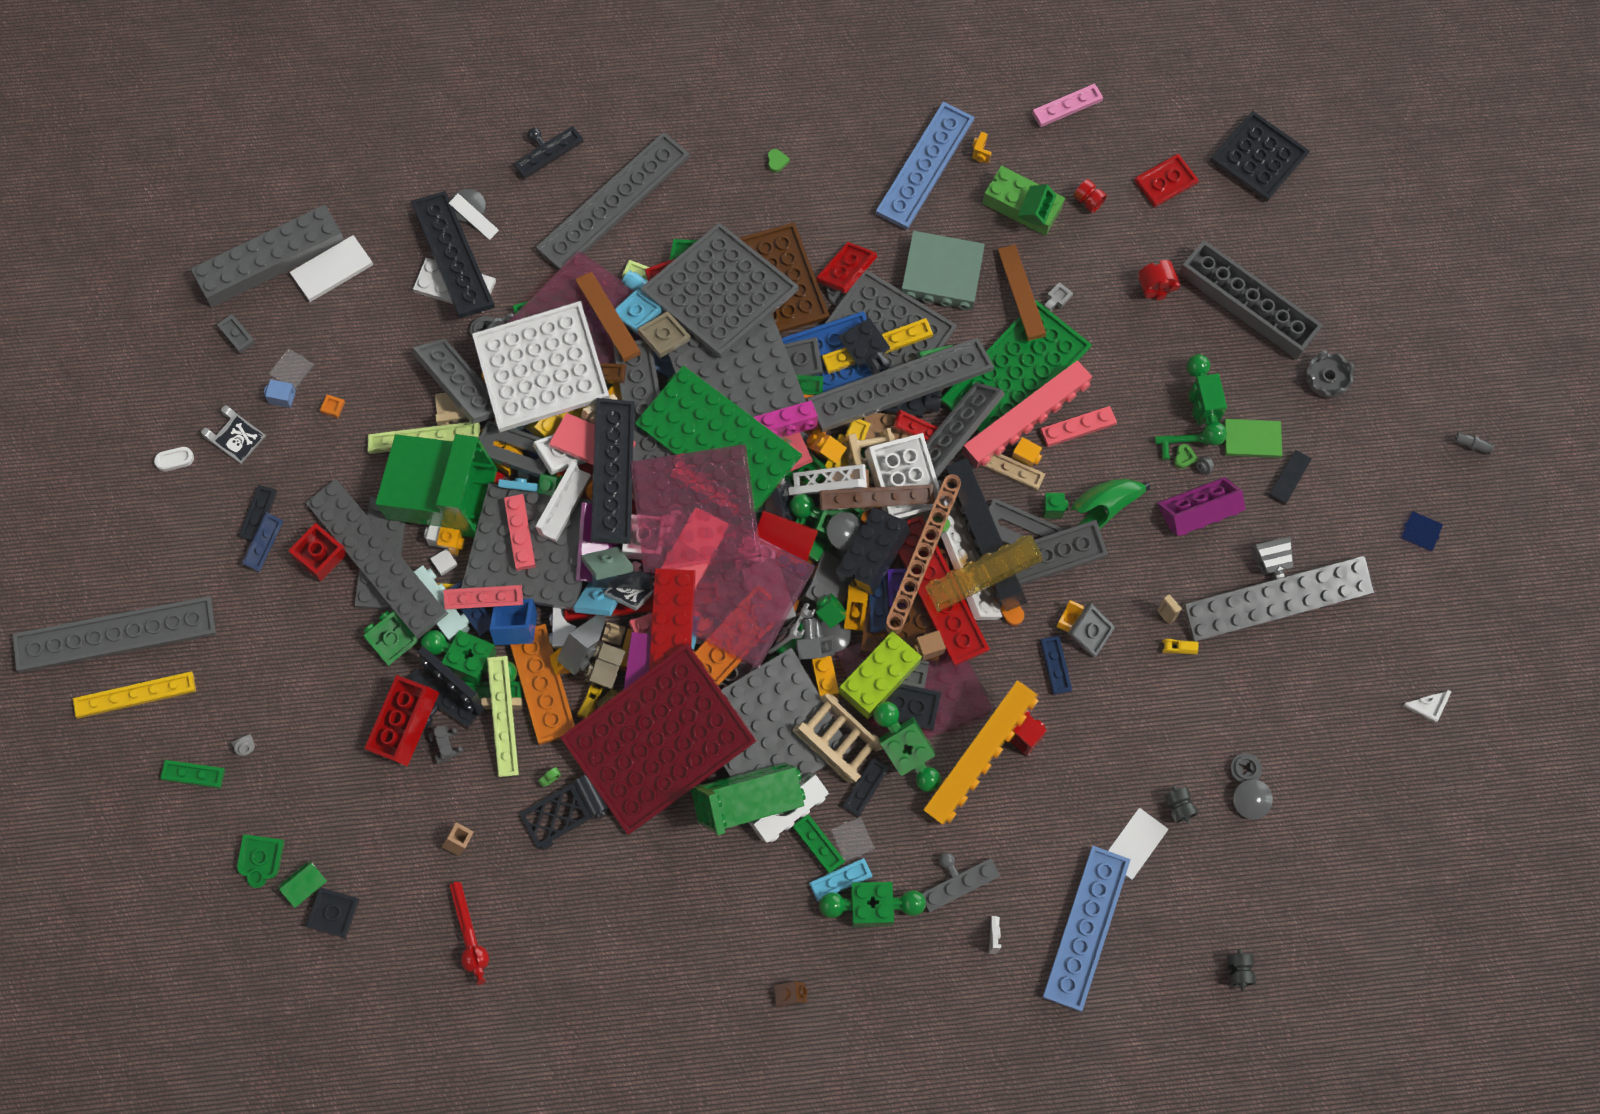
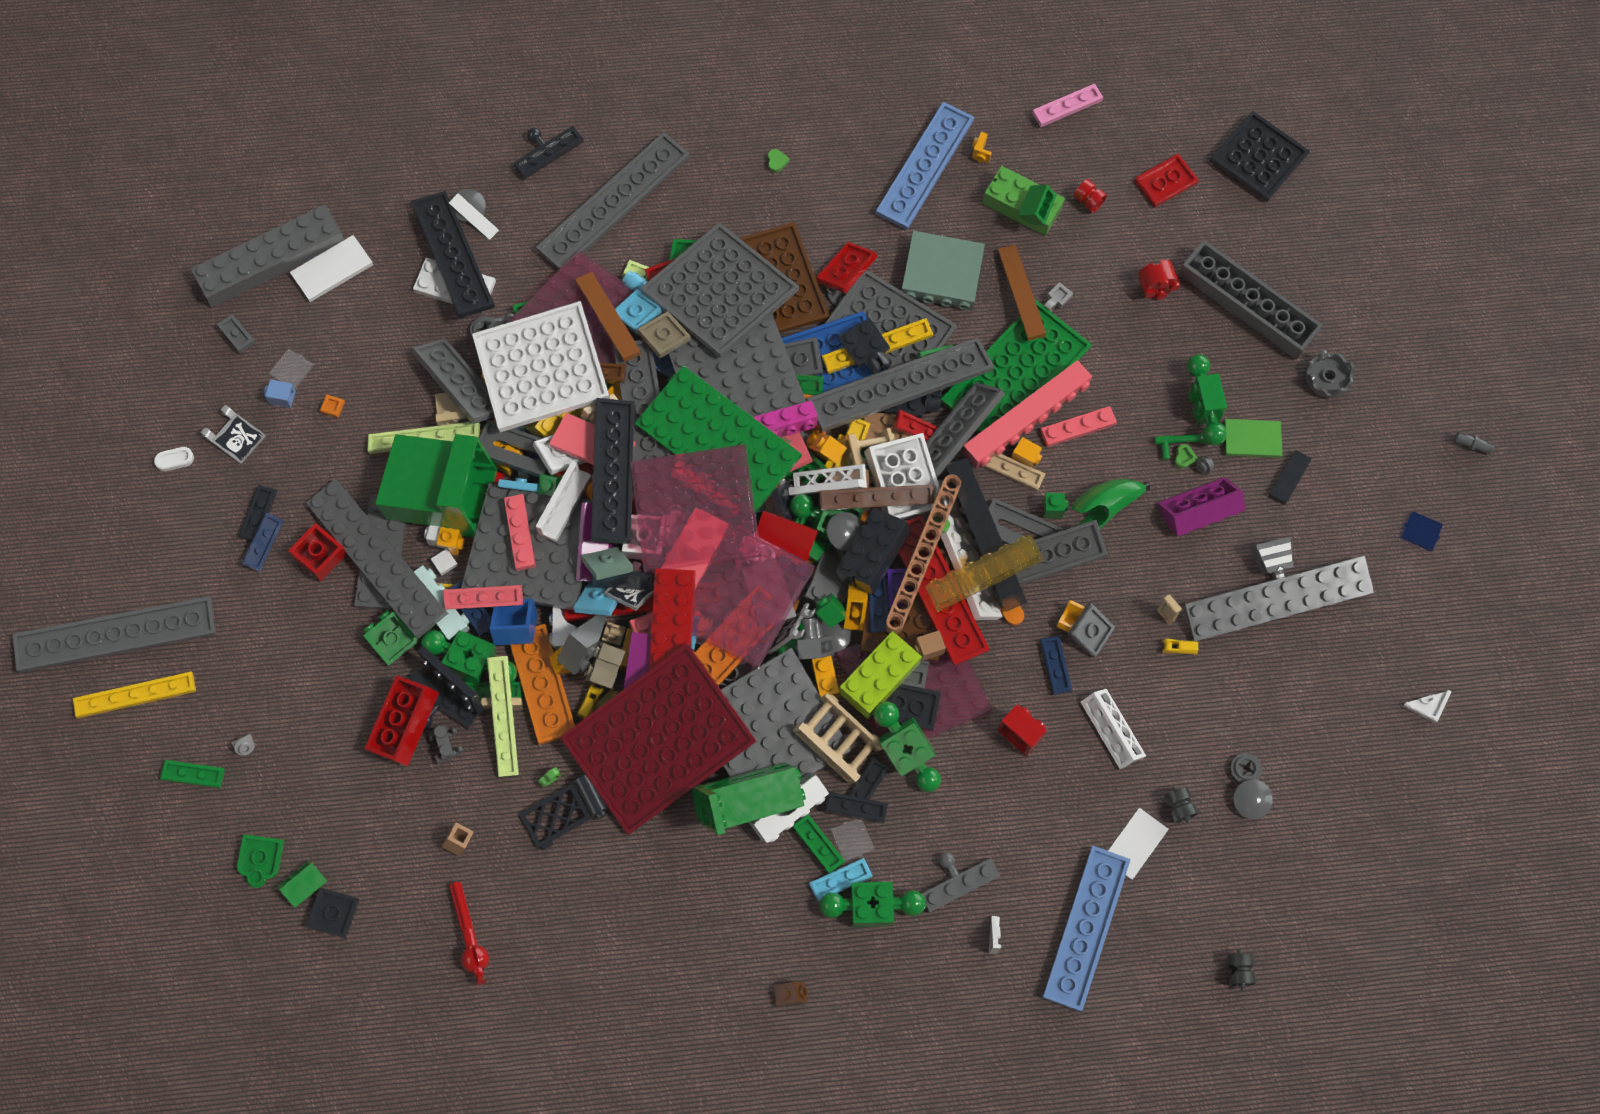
(856, 807): none -> black tile
(981, 752): light orange brick -> none
(1111, 729): none -> white fence

